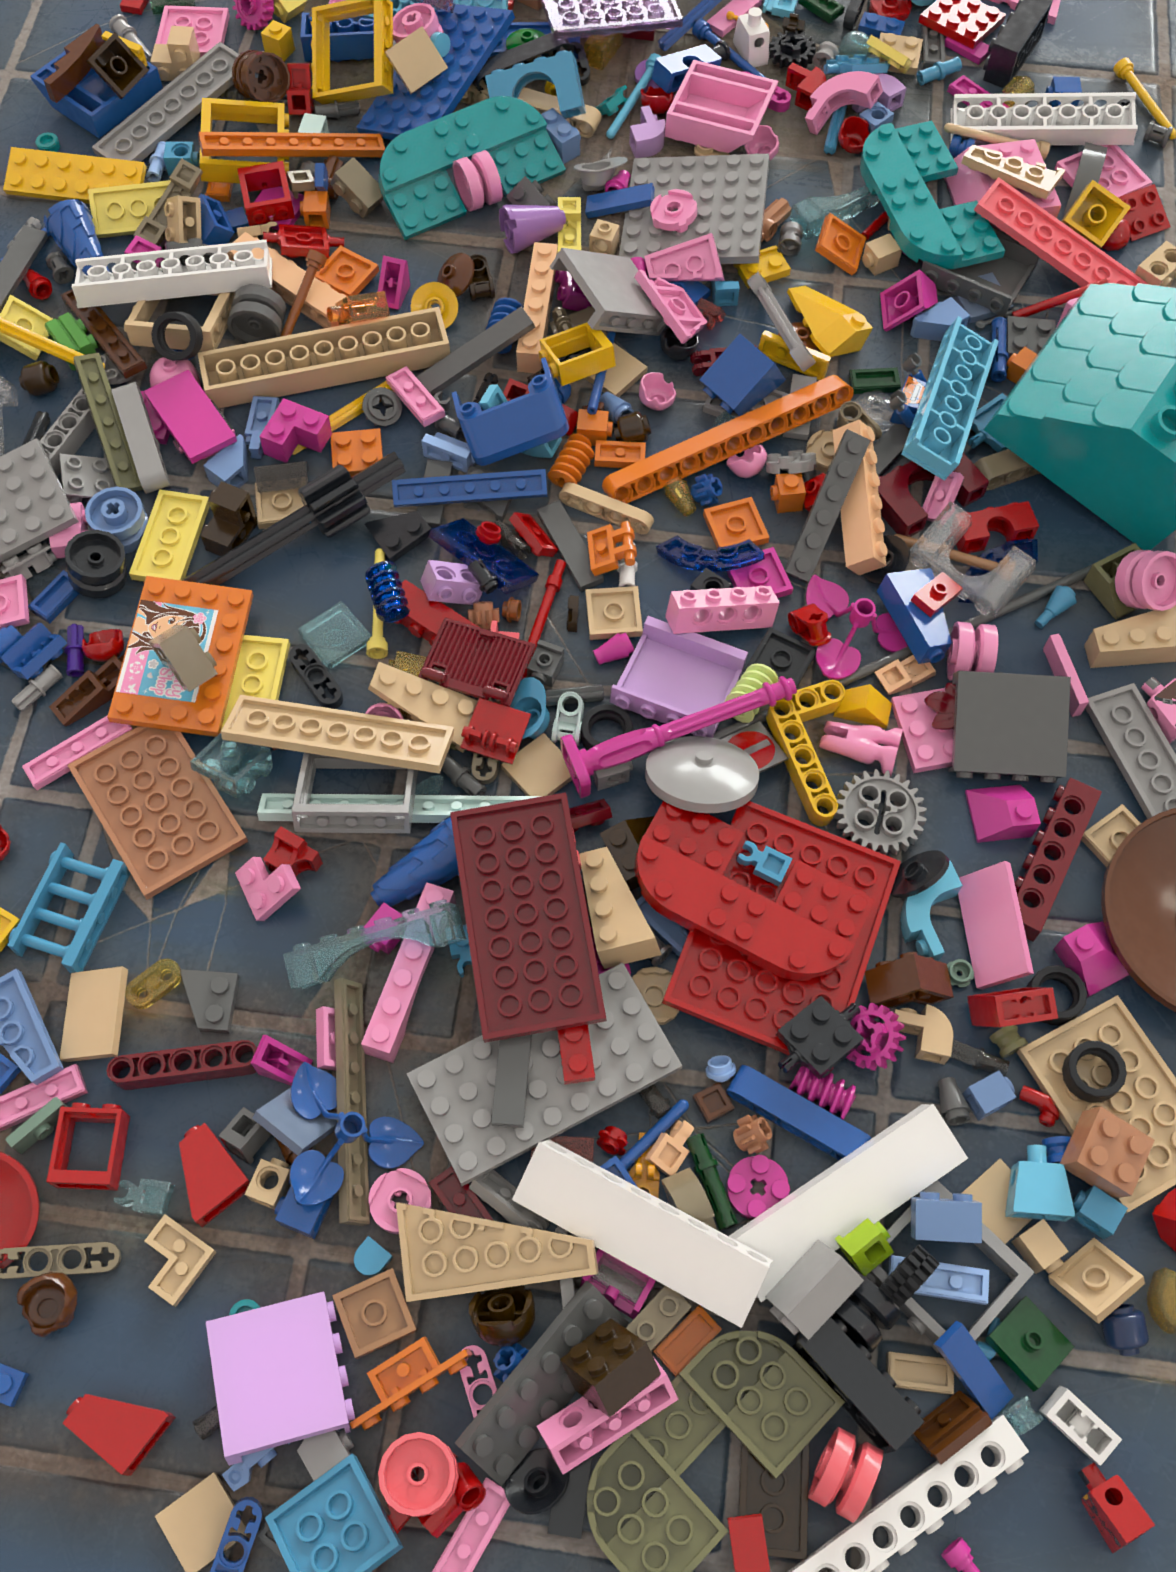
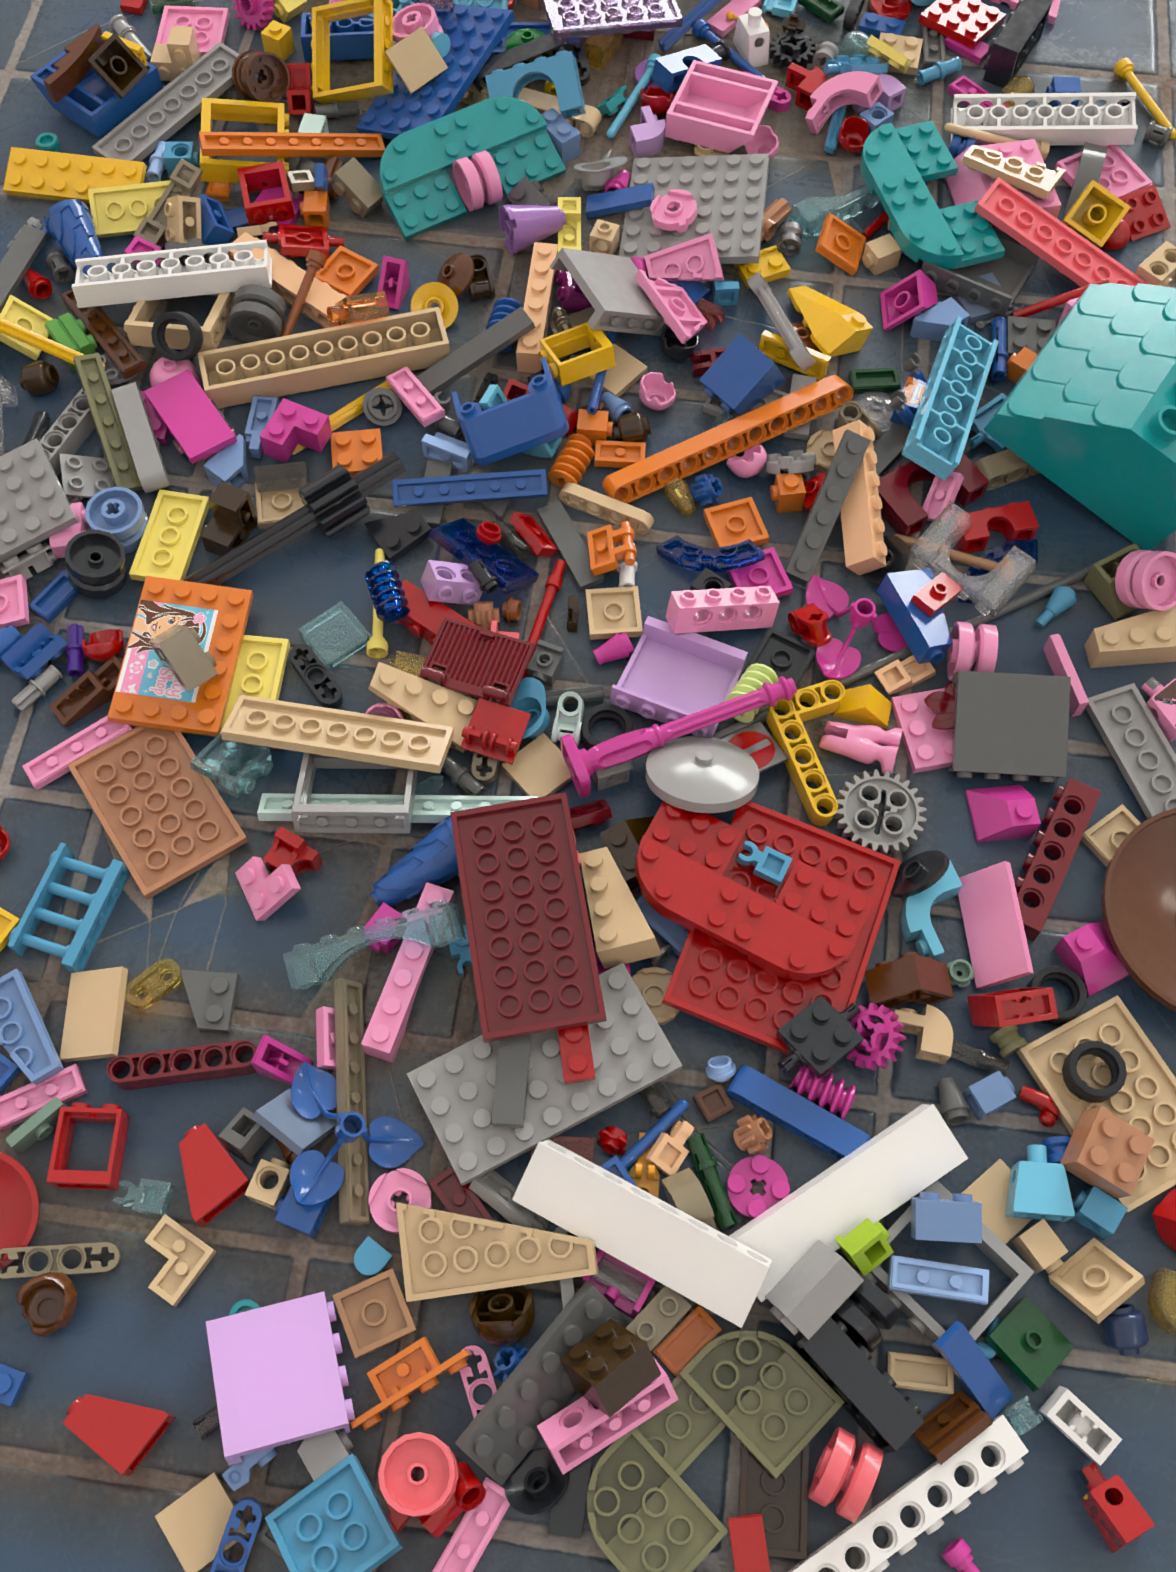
(909, 1275): black tyre -> none

